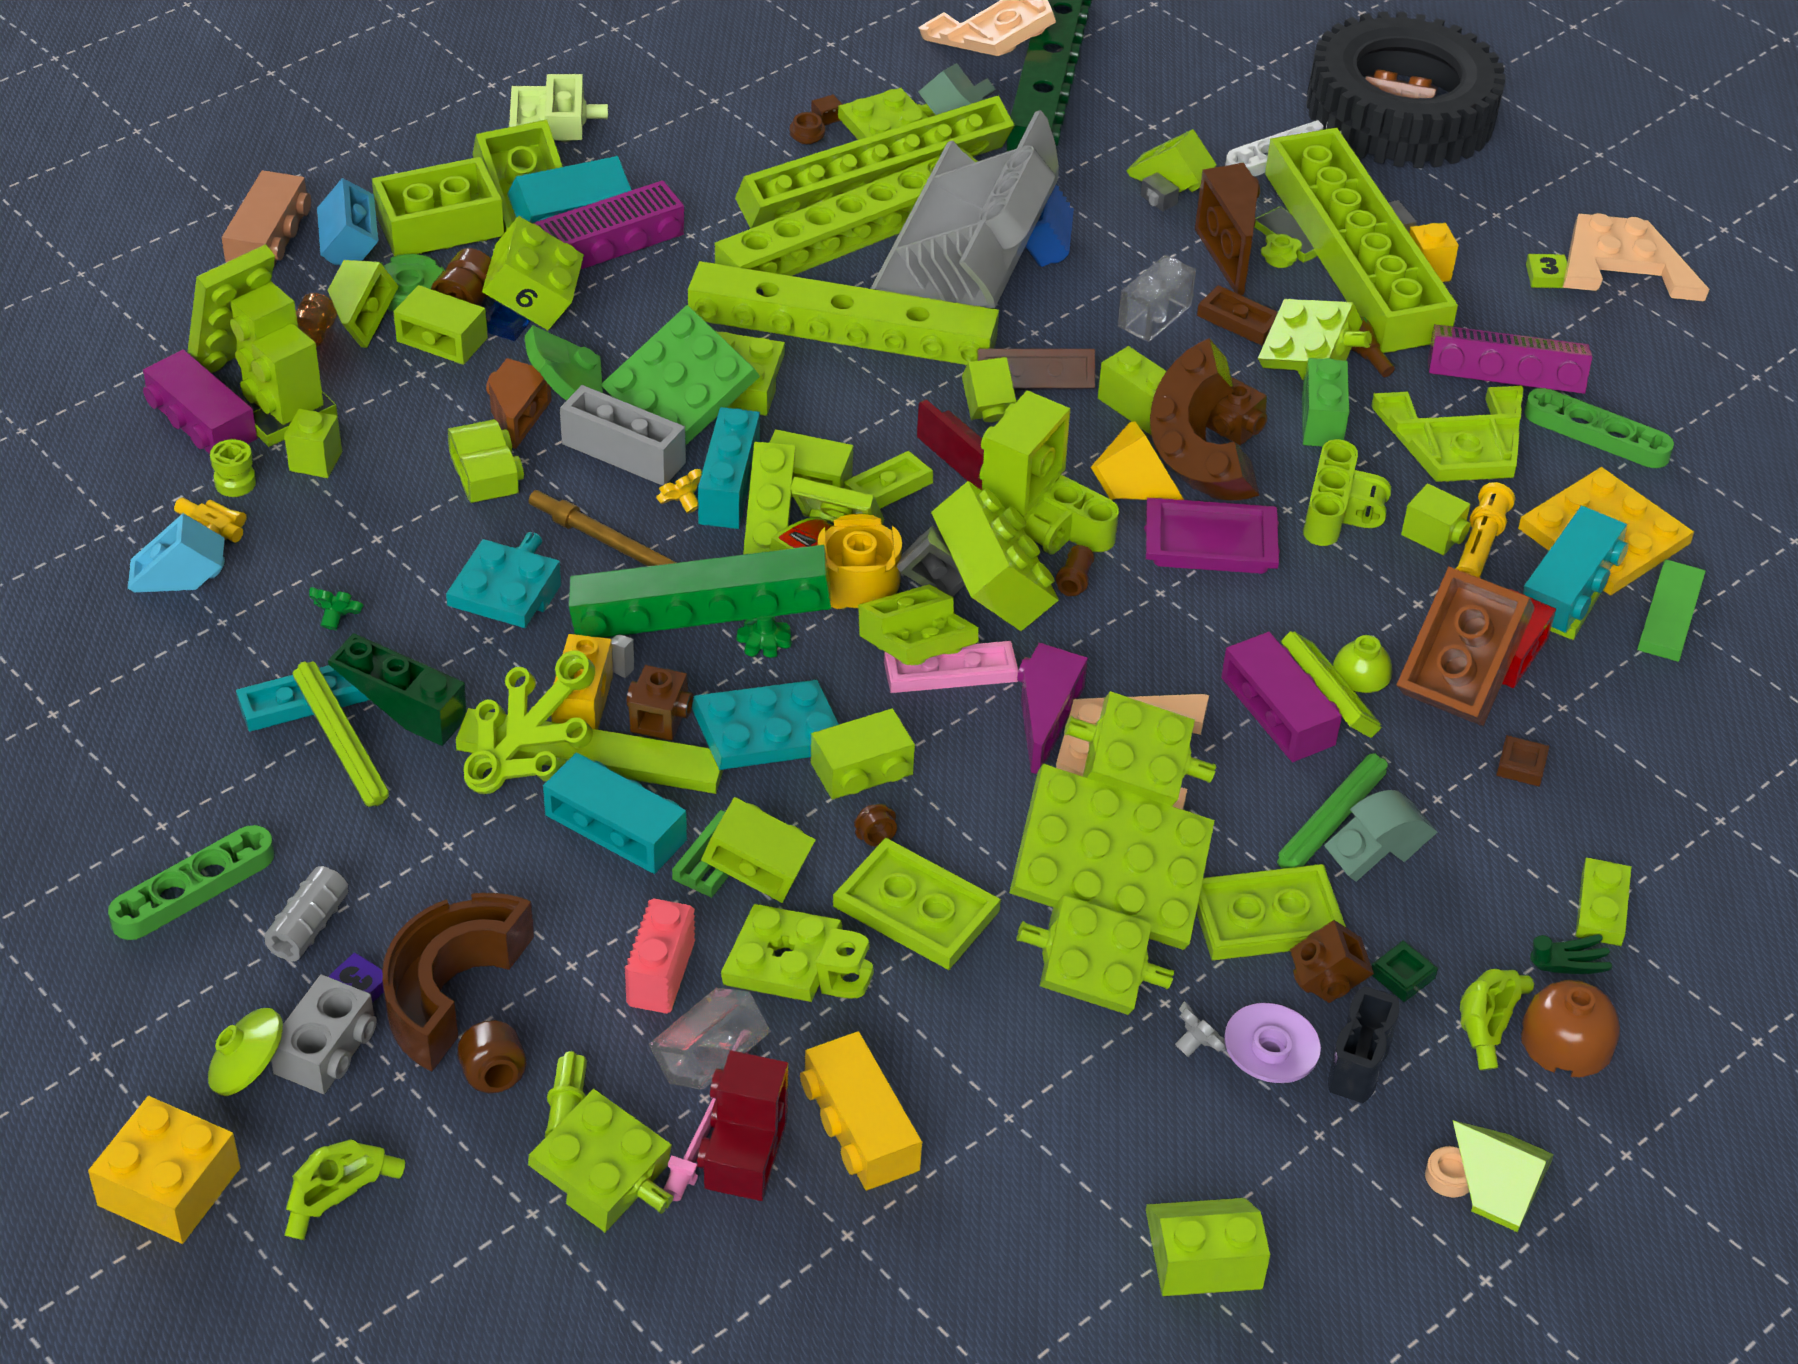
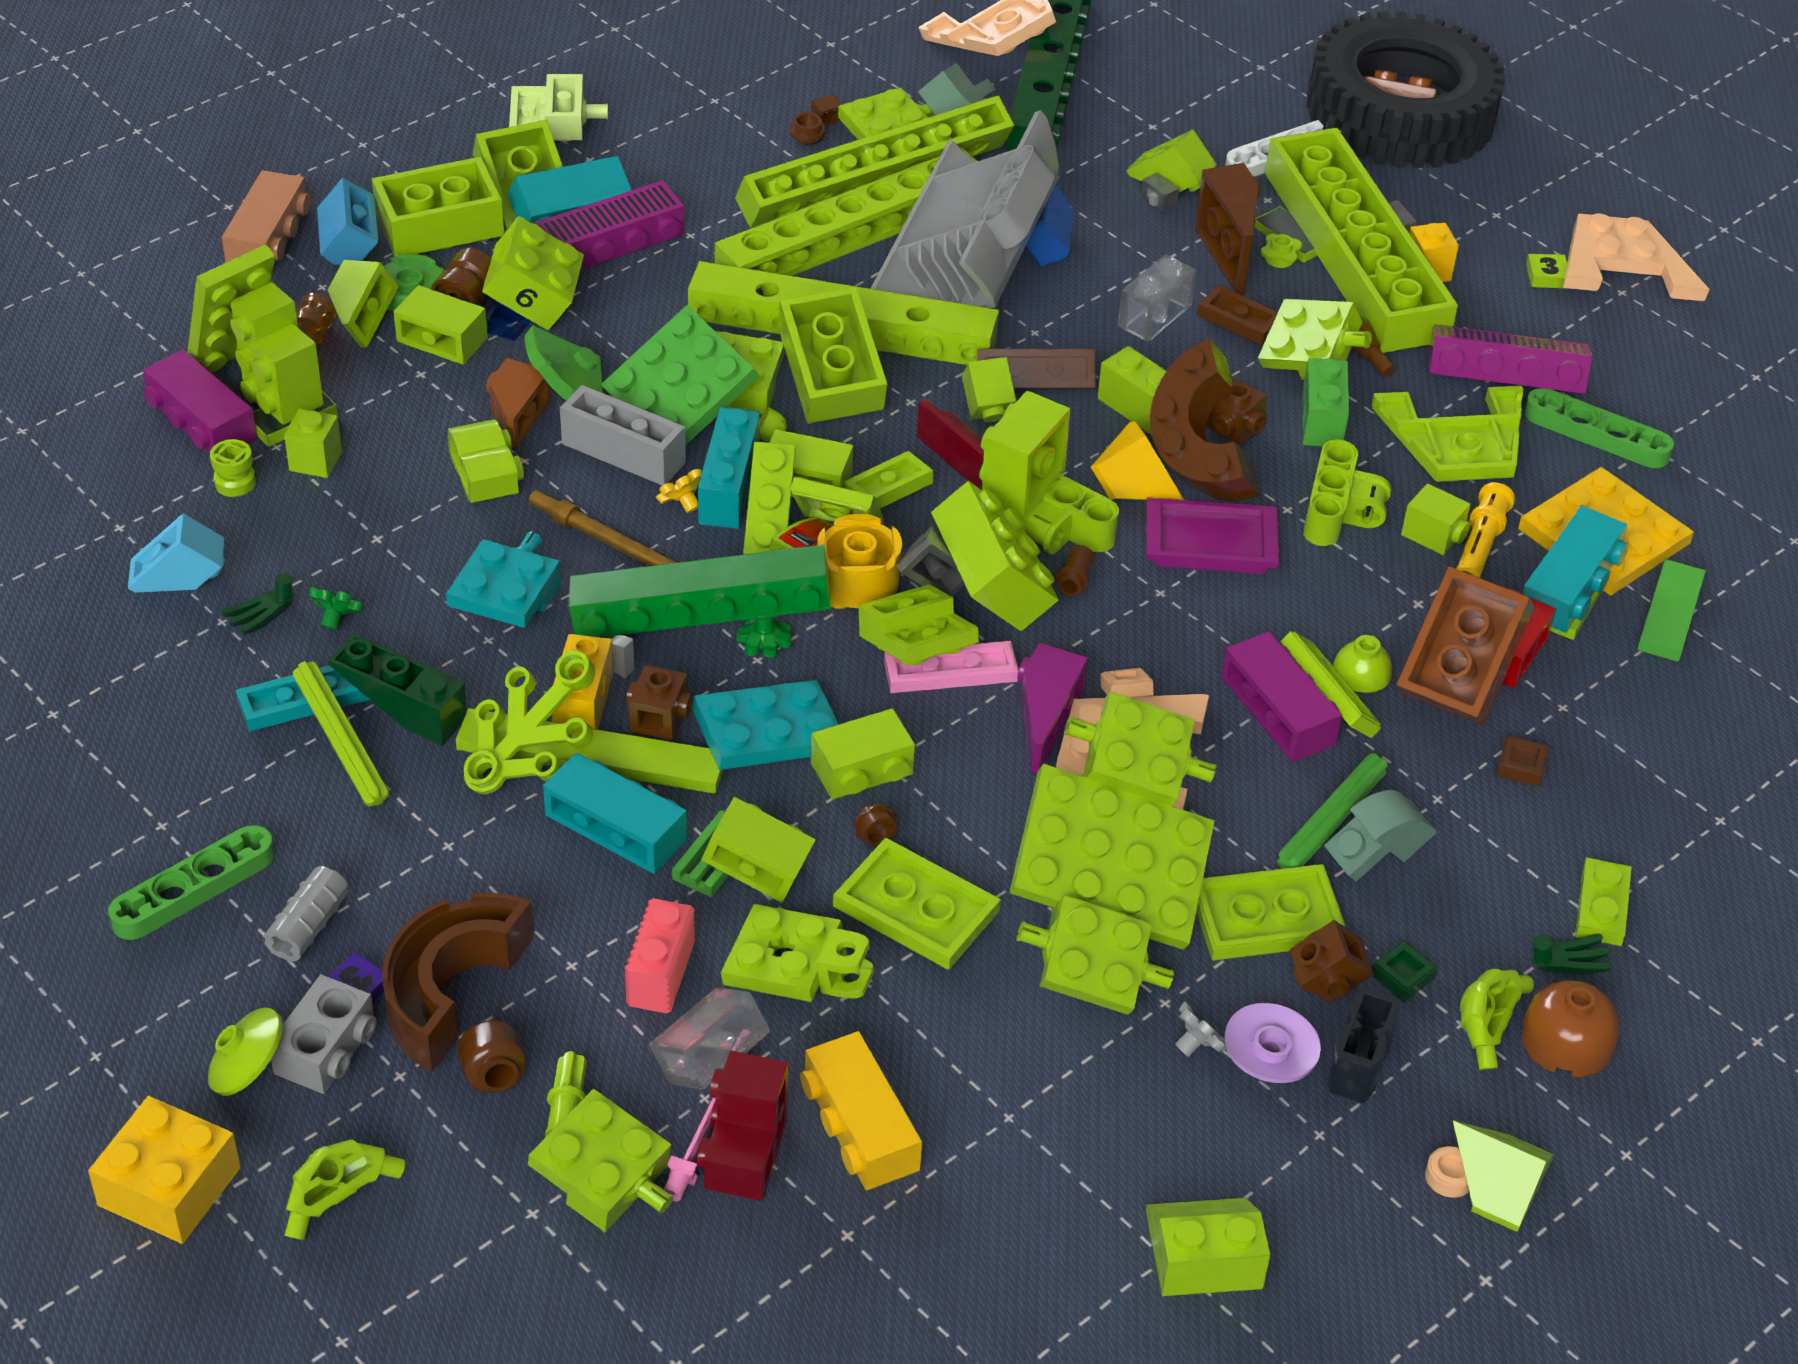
(215, 517): yellow piece -> none
(262, 608): none -> dark green piece
(769, 422): none -> lime hinge
(832, 355): none -> lime brick
(1127, 682): none -> light nougat tile

